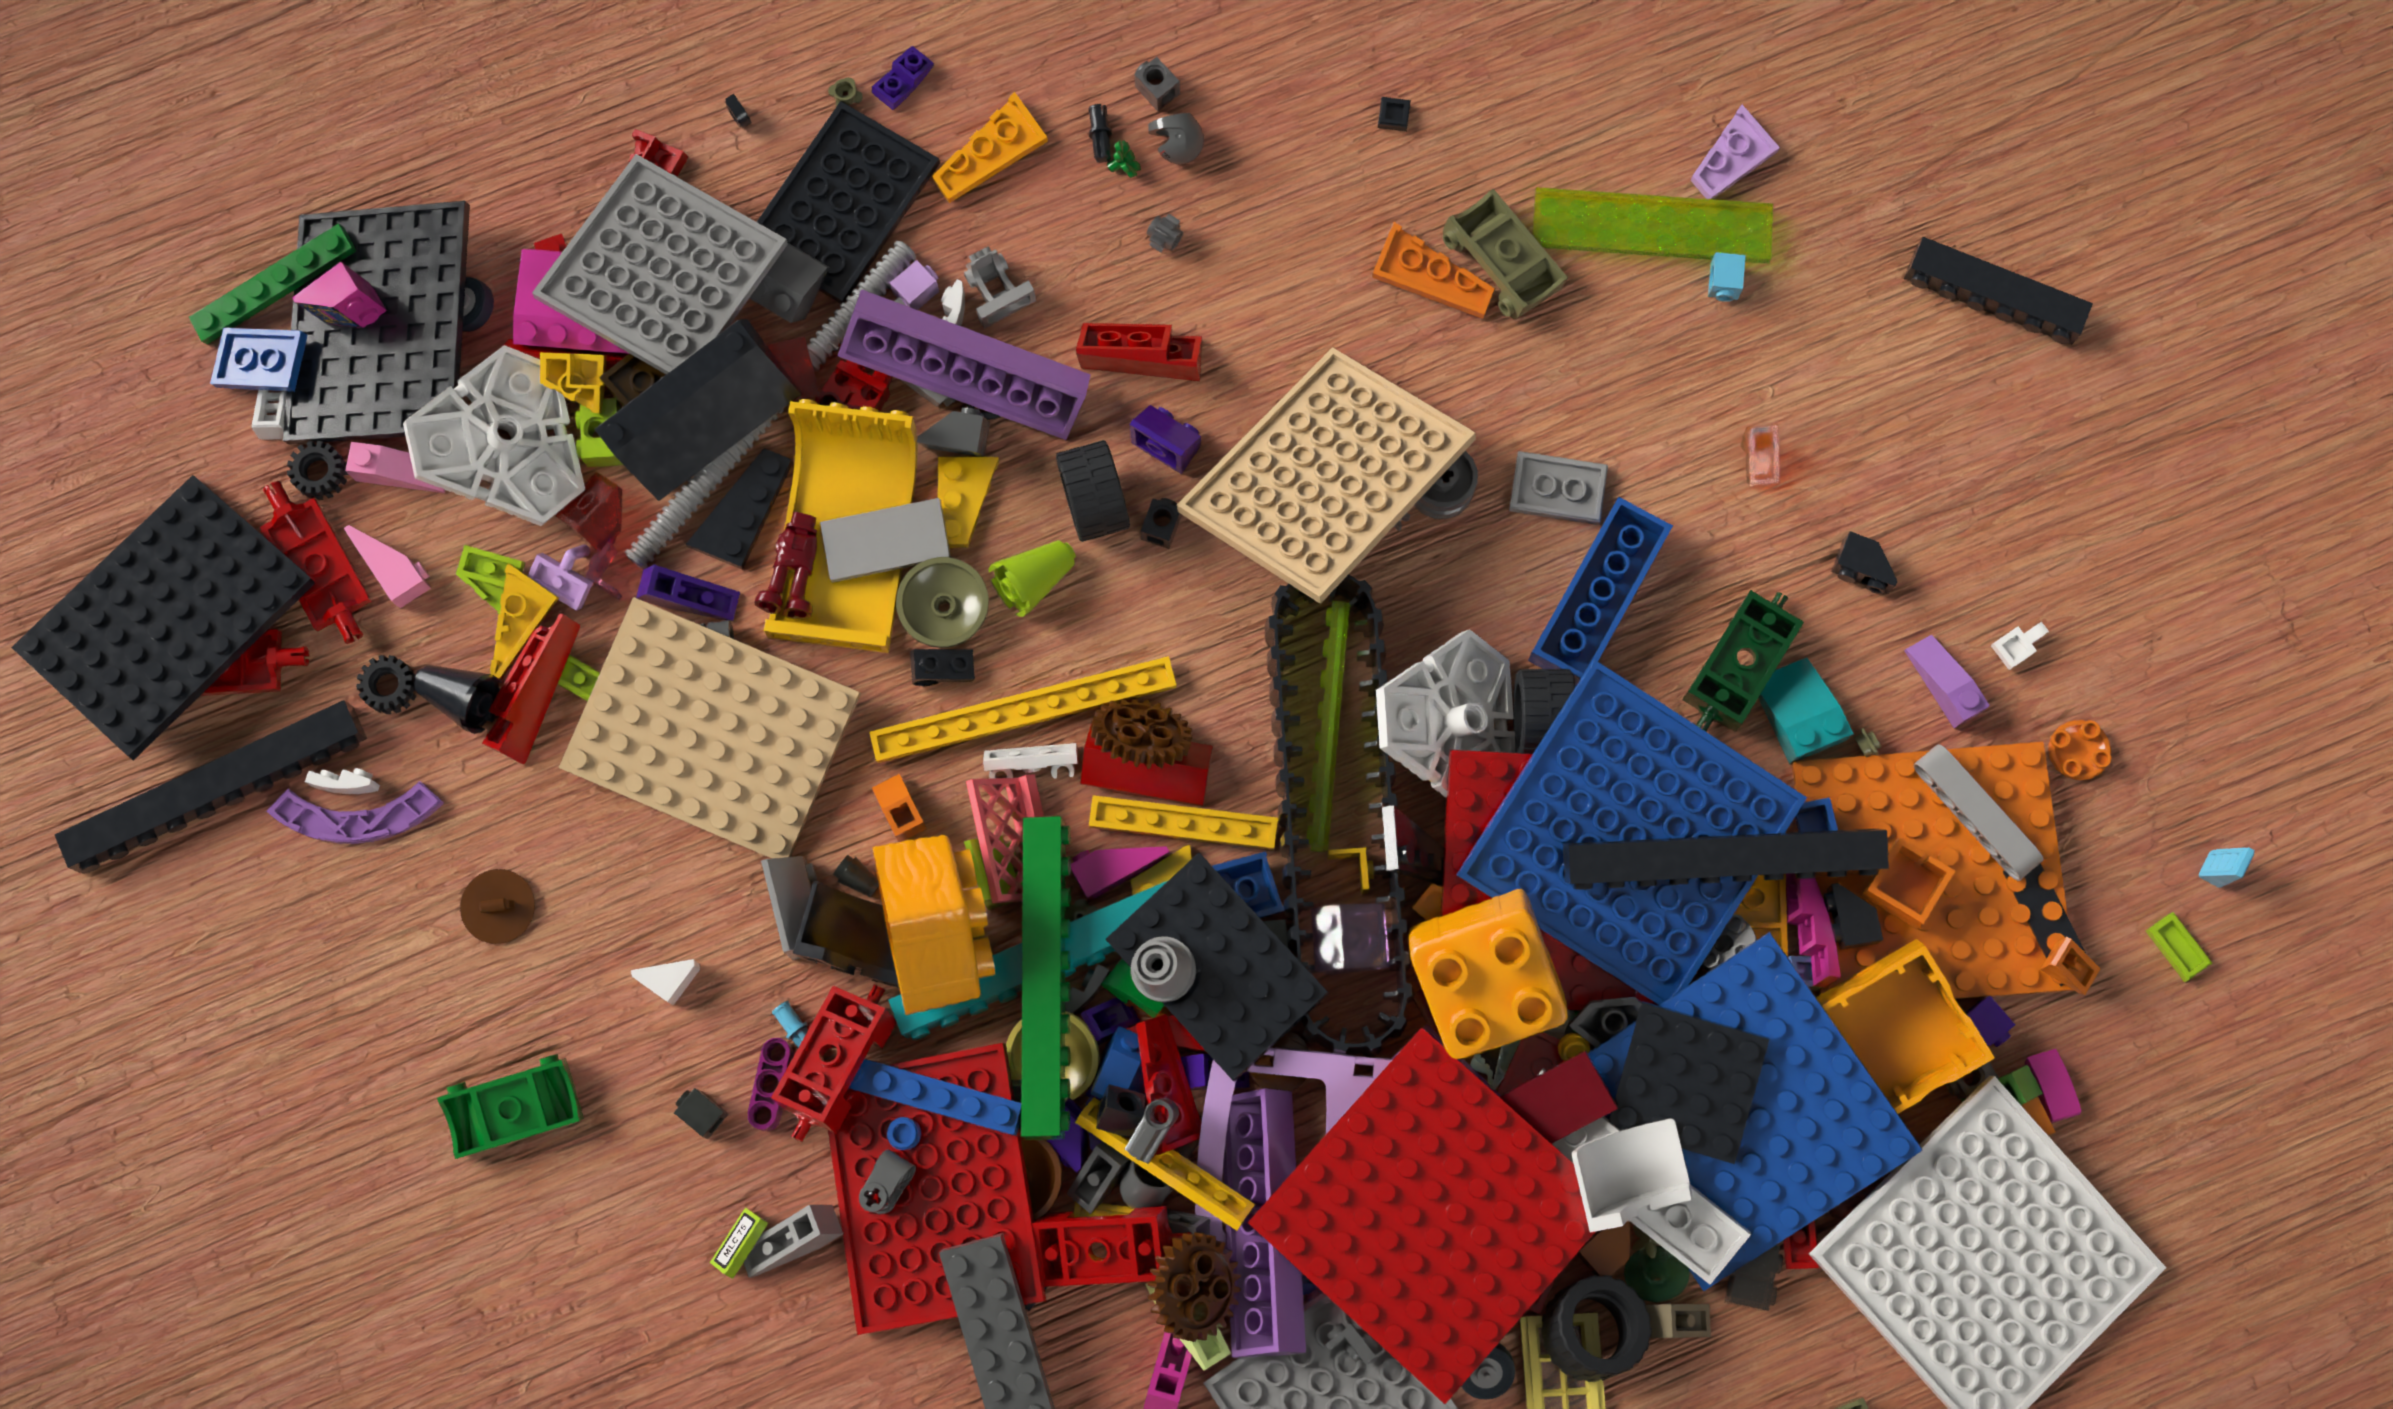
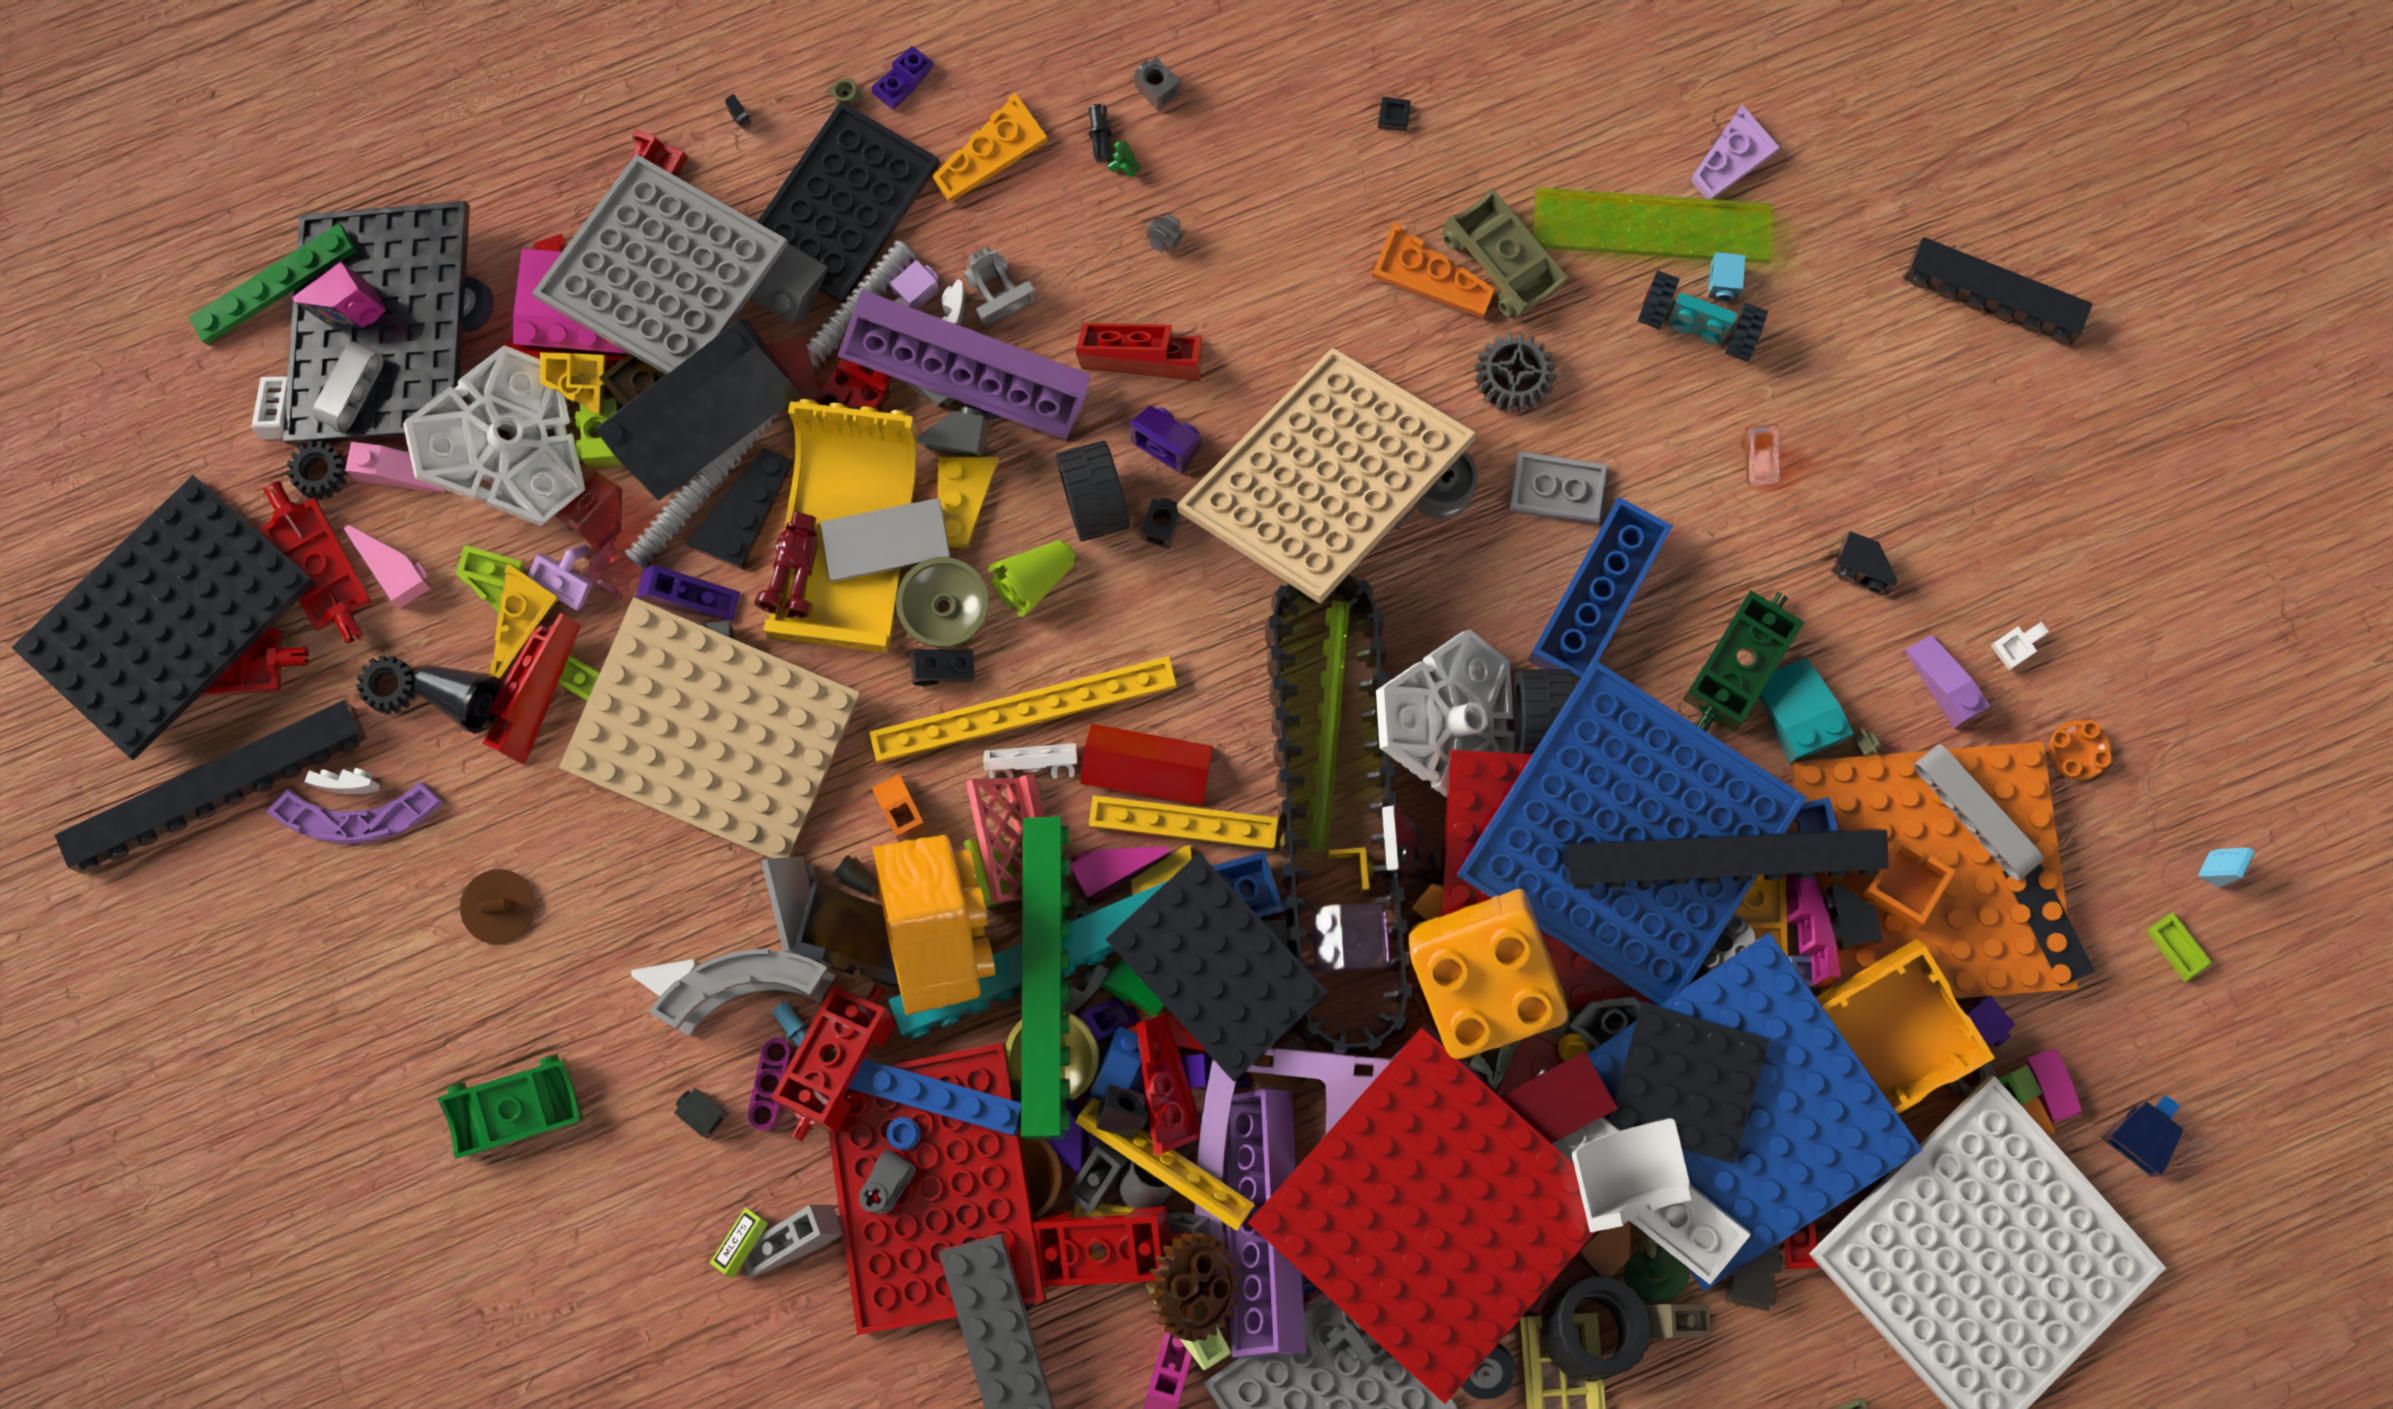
(259, 359): plate -> none
(348, 386): none -> light grey beam
(735, 975): none -> light grey fence
(1141, 733): reddish brown gear -> none
(1150, 1131): dark grey piece -> none
(1174, 977): light grey piece -> none
(1184, 135): dark grey helmet -> none
(1503, 371): none -> dark grey gear
(1702, 318): none -> plate
(2071, 966): orange slope -> none
(2147, 1135): none -> clear blue torso

